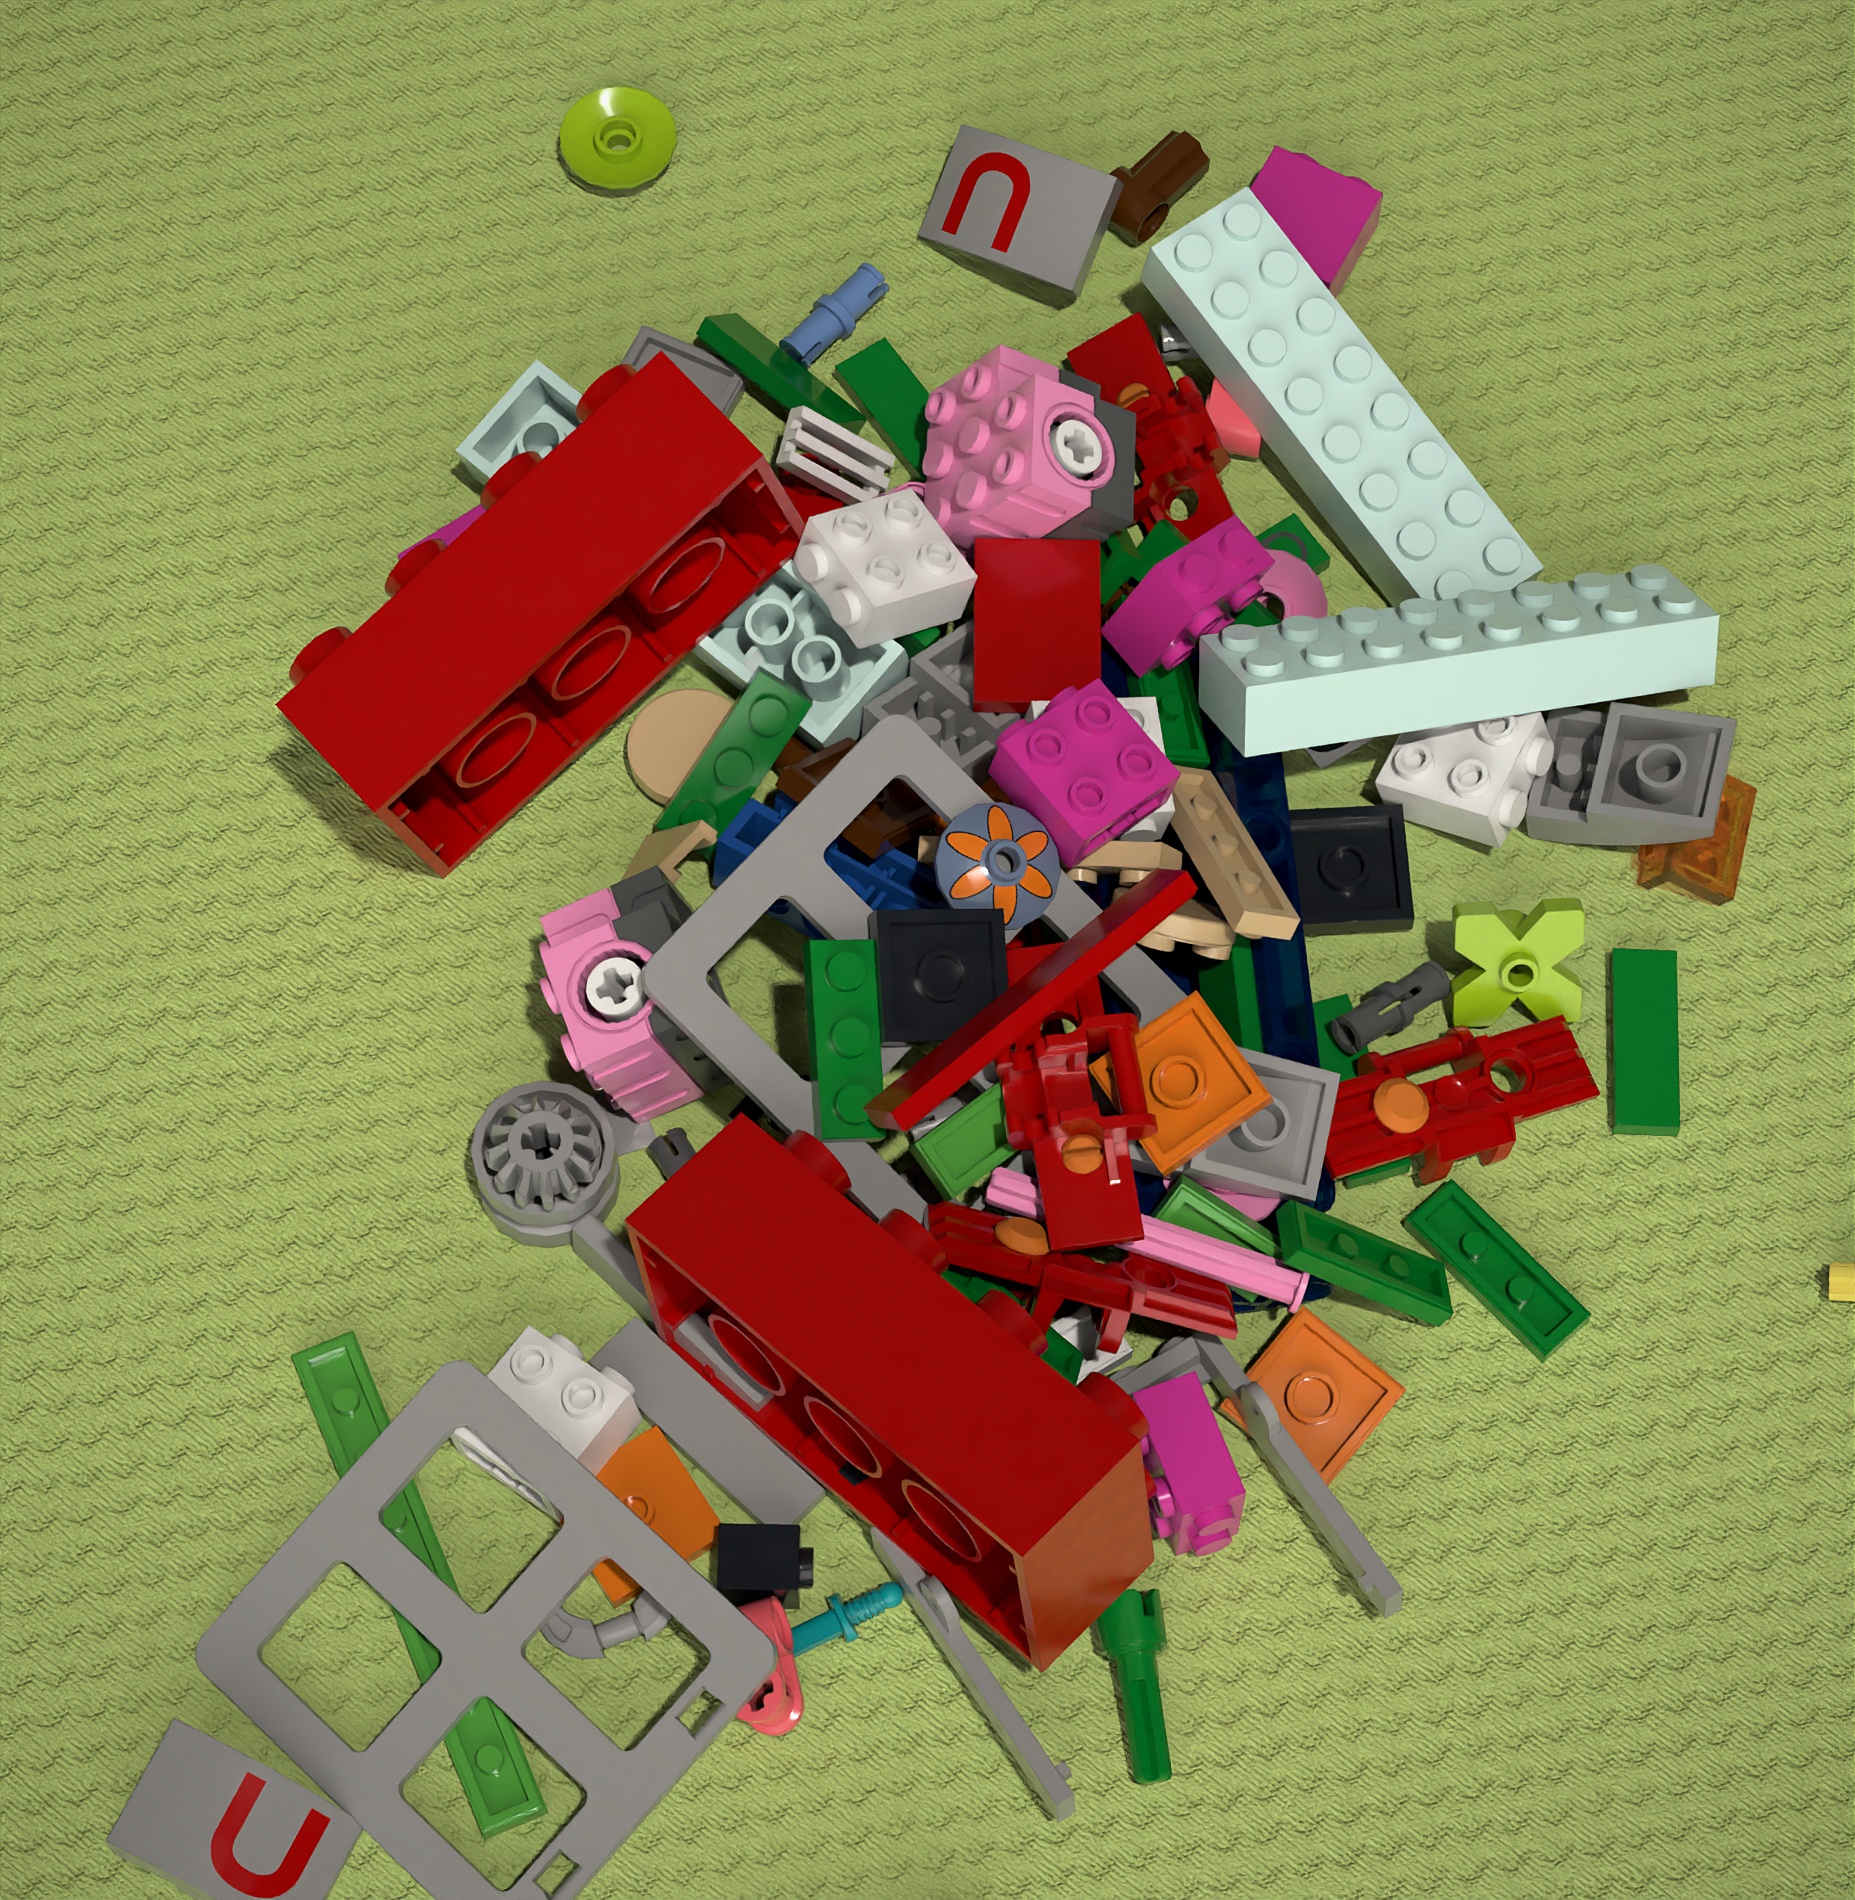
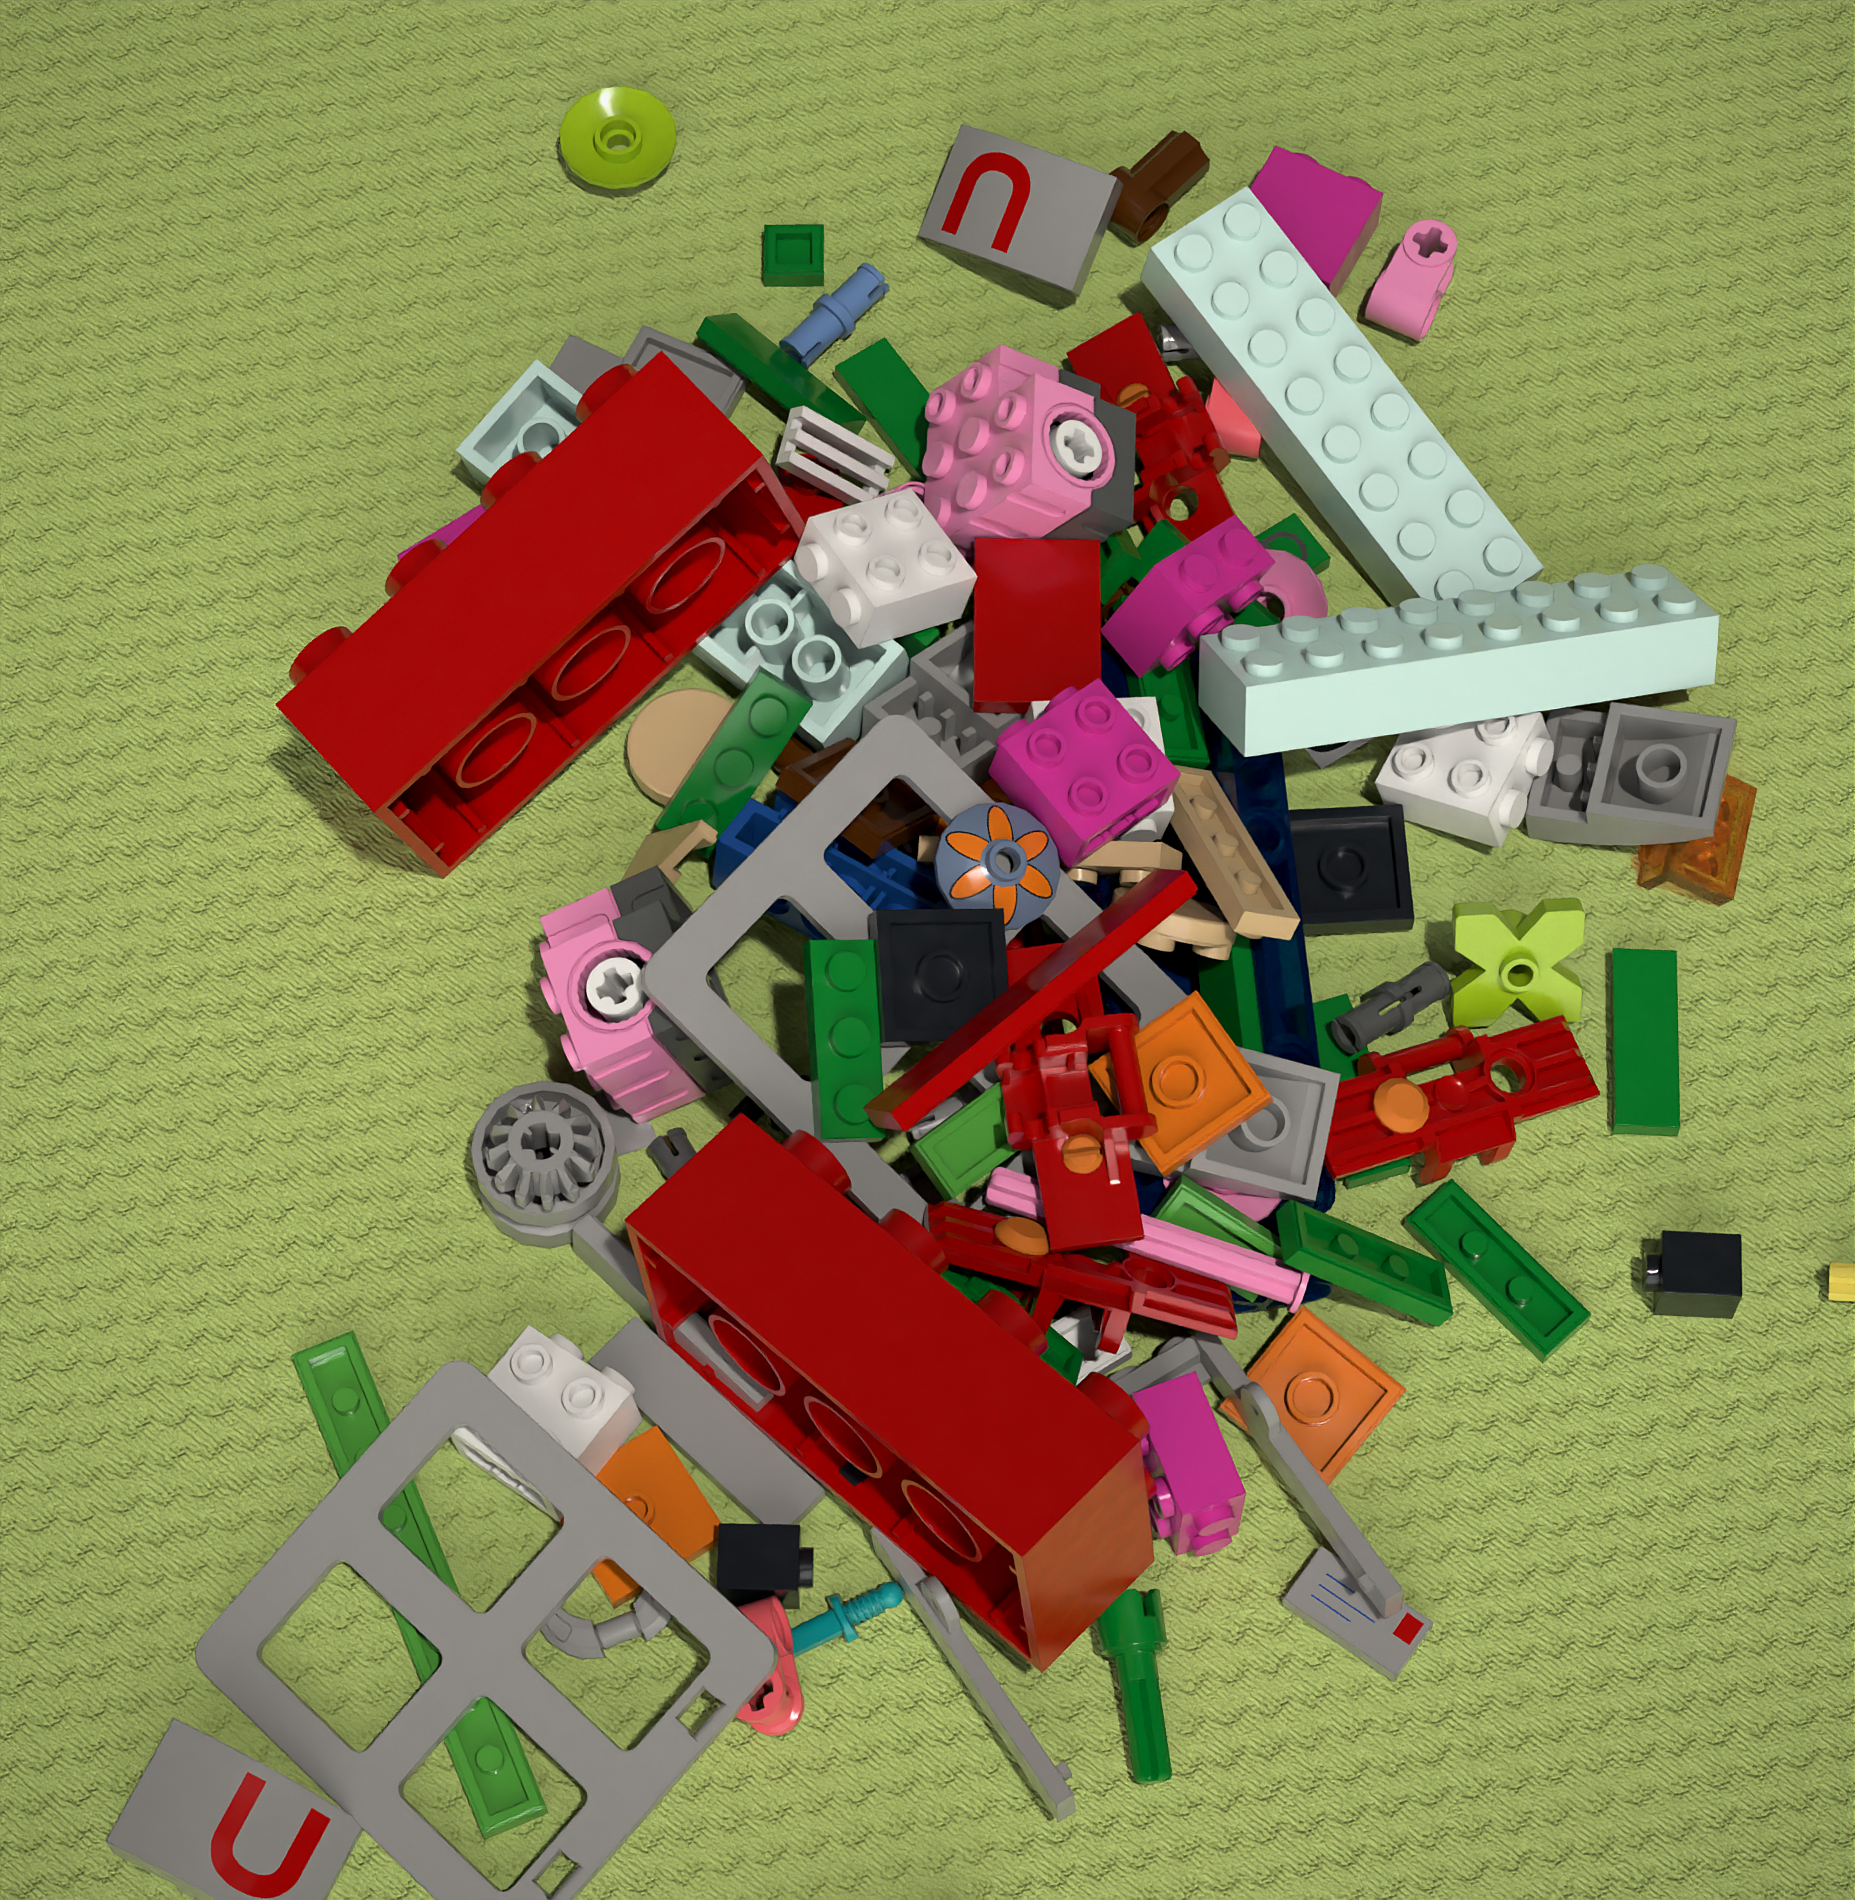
(582, 363): none -> light grey sticker
(794, 255): none -> green tile
(1337, 1606): none -> light grey tile
(1413, 284): none -> bright pink piece
(1694, 1274): none -> black brick

